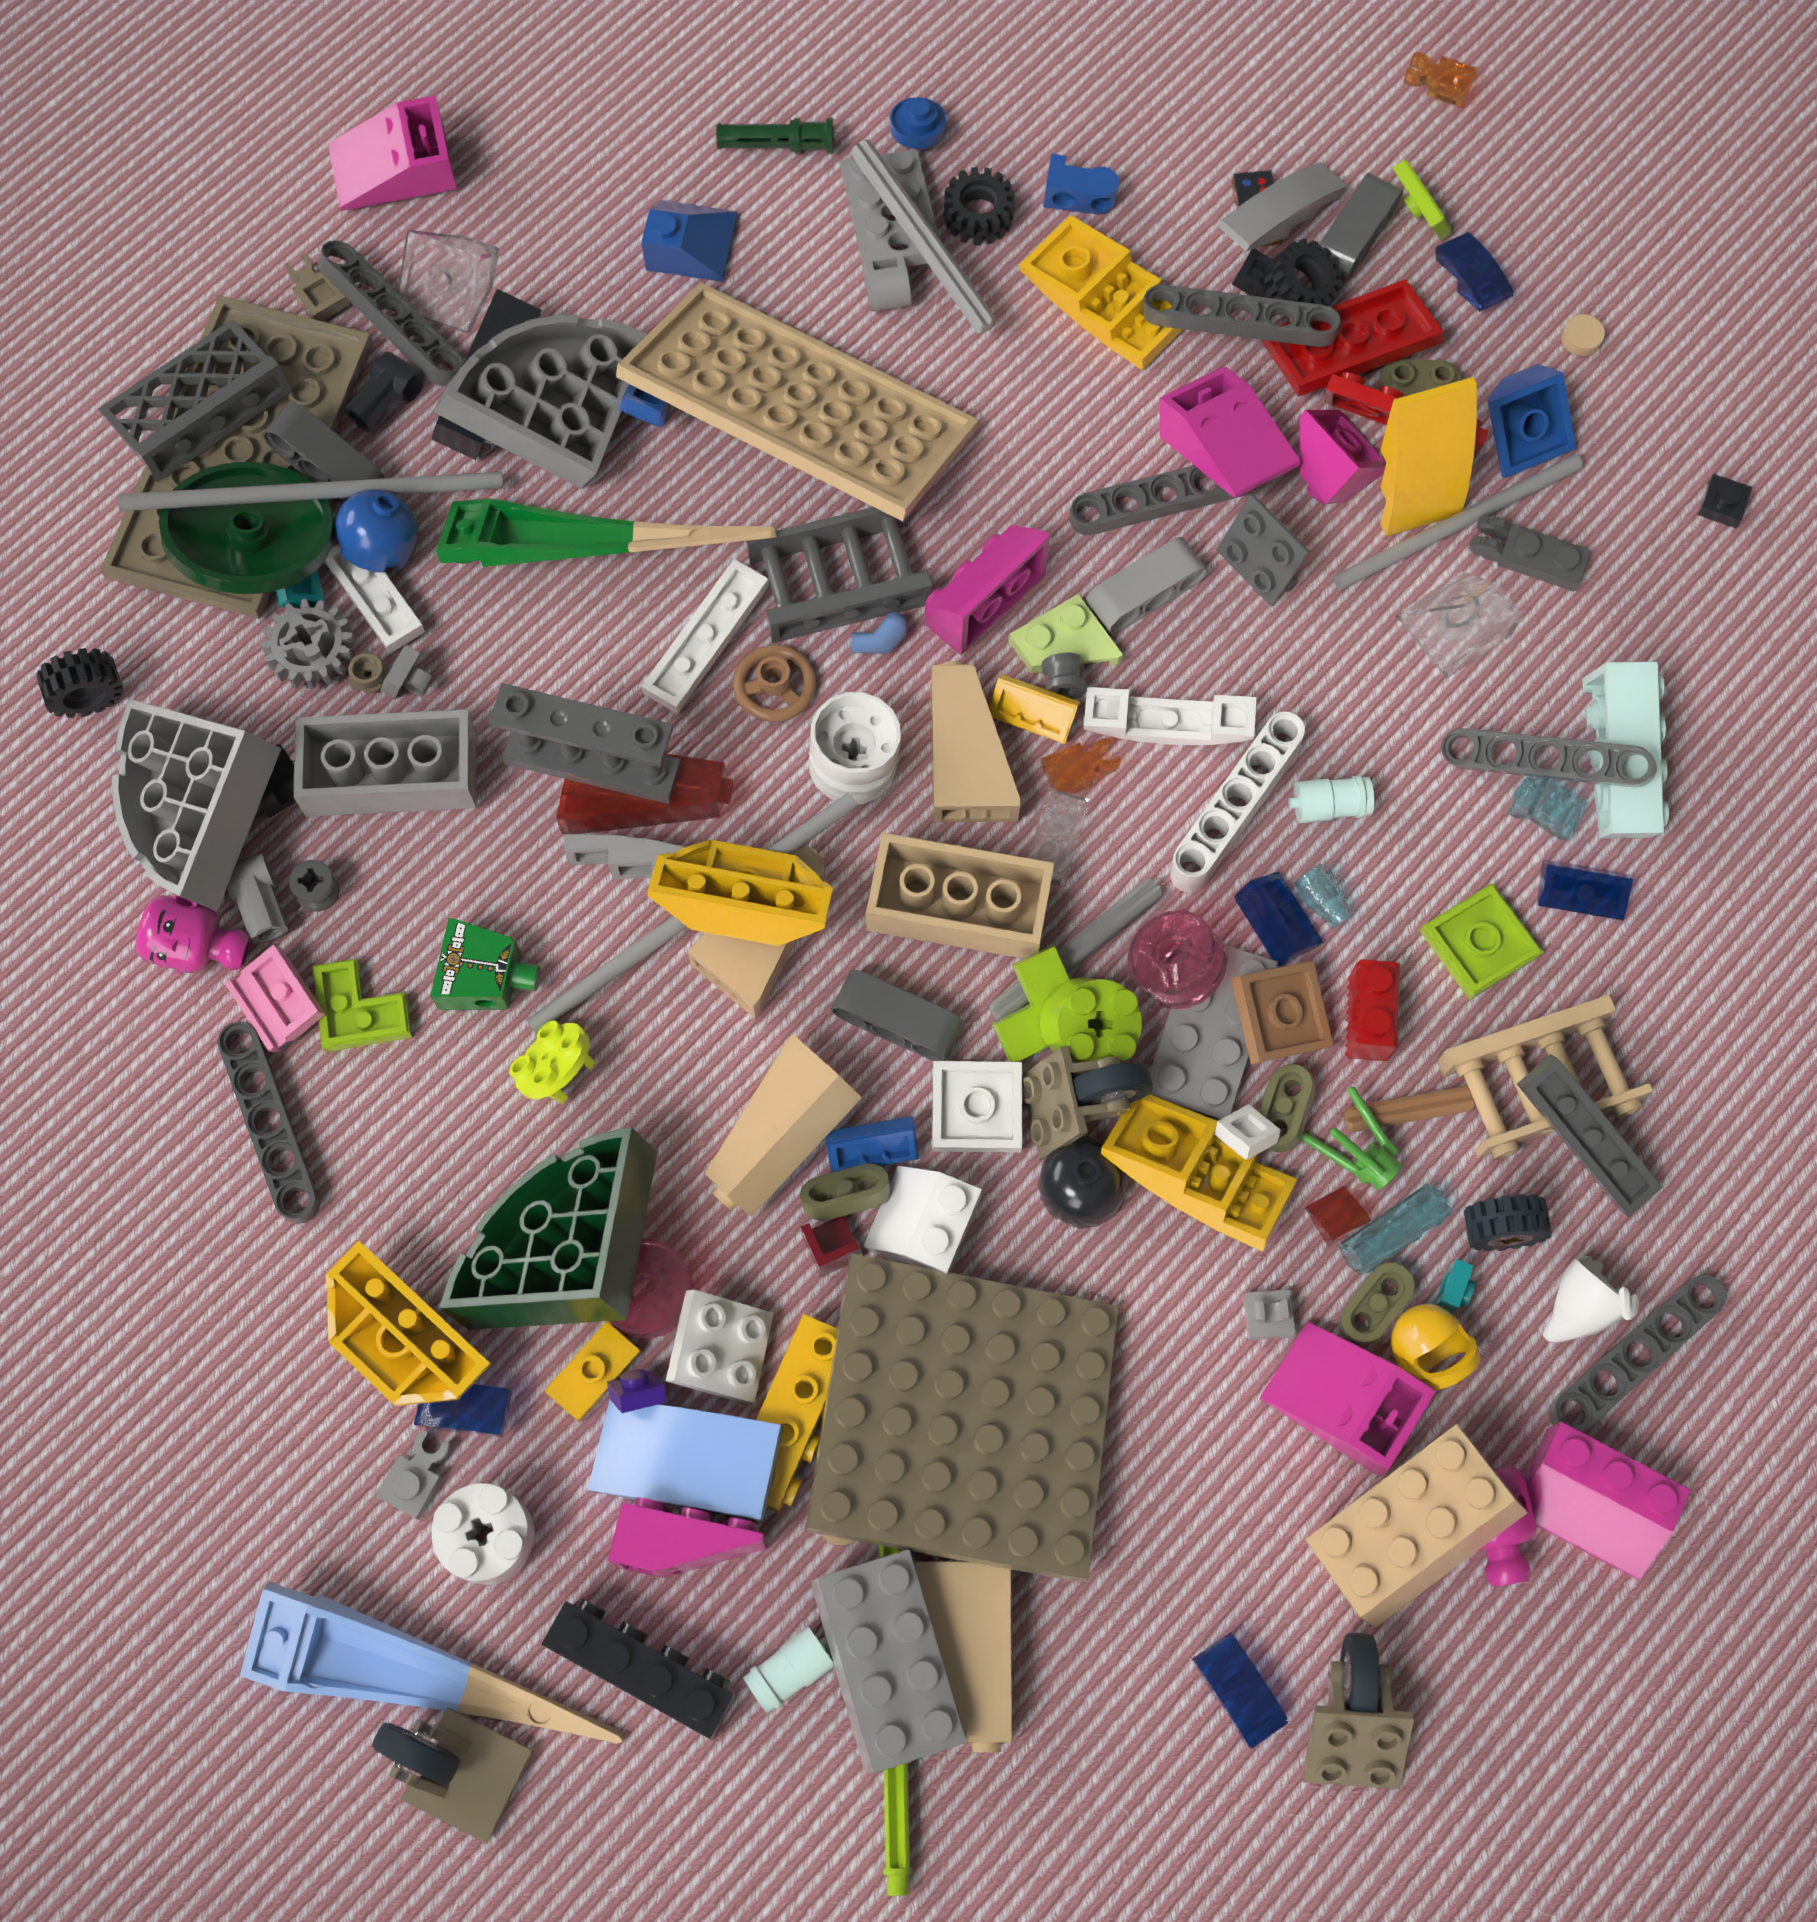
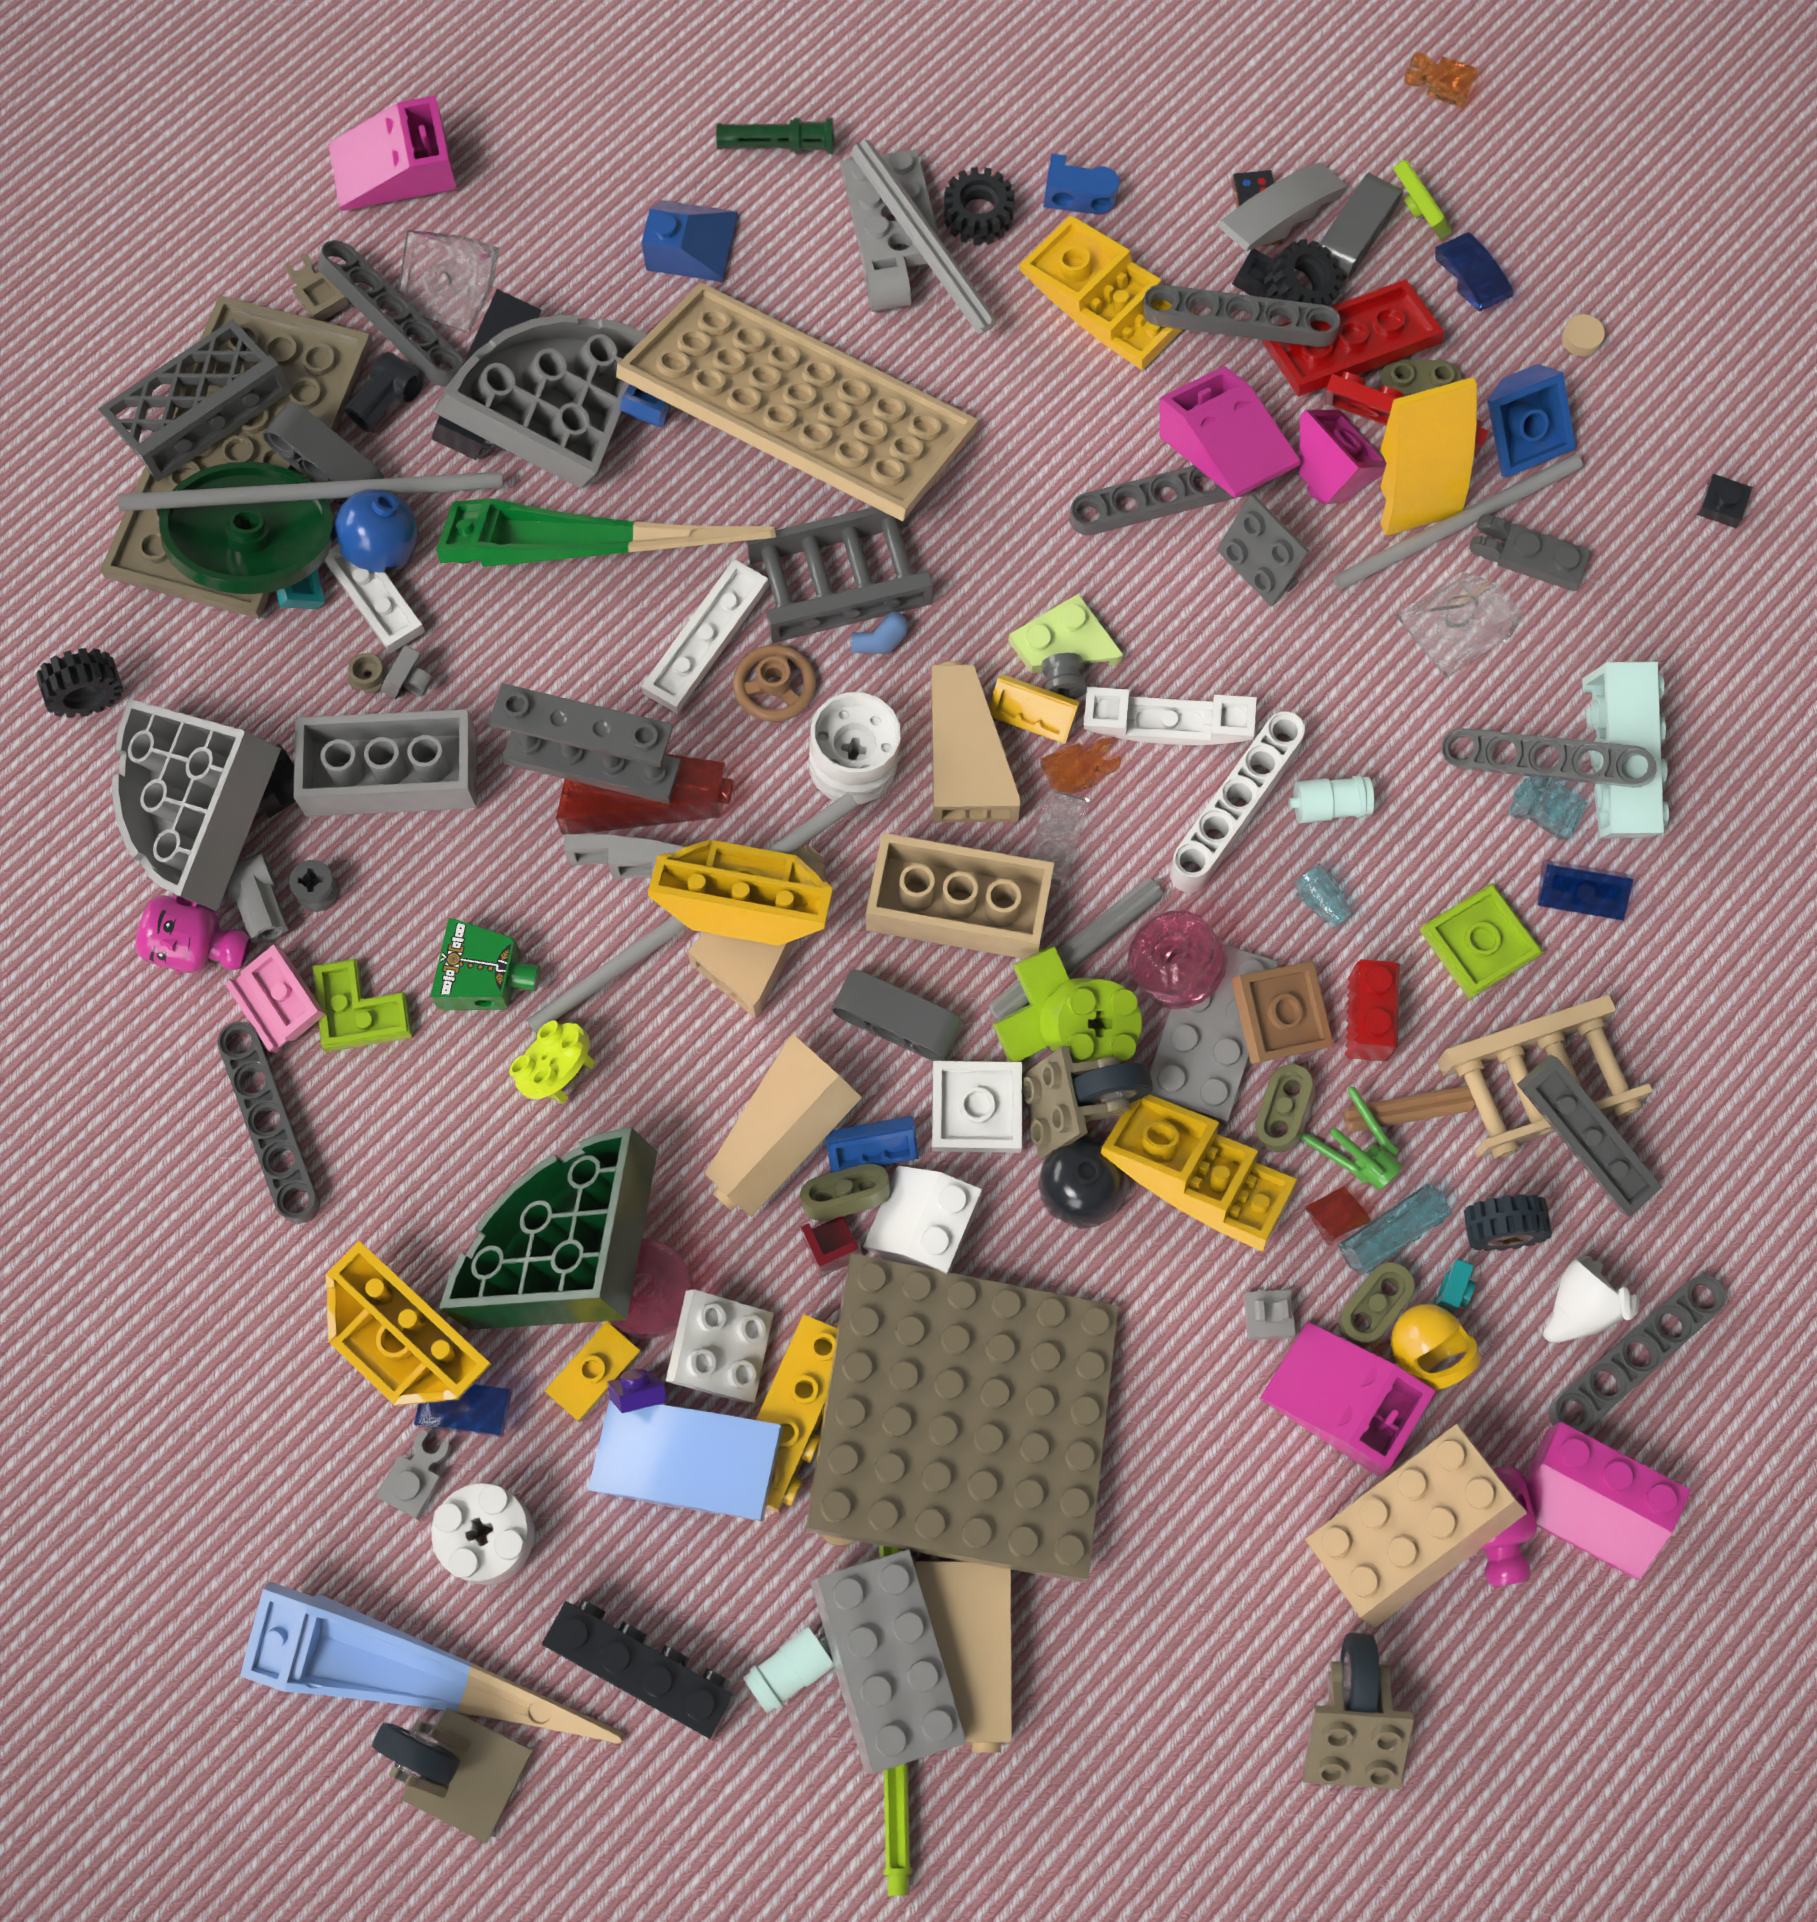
(316, 661): light grey gear -> none
(669, 1544): dark pink slope -> none
(917, 123): blue plate -> none
(987, 586): dark pink slope -> none
(1146, 585): light grey beam -> none
(1240, 1690): clear blue slope -> none
(1247, 1132): white plate -> none
(1277, 918): clear blue slope -> none

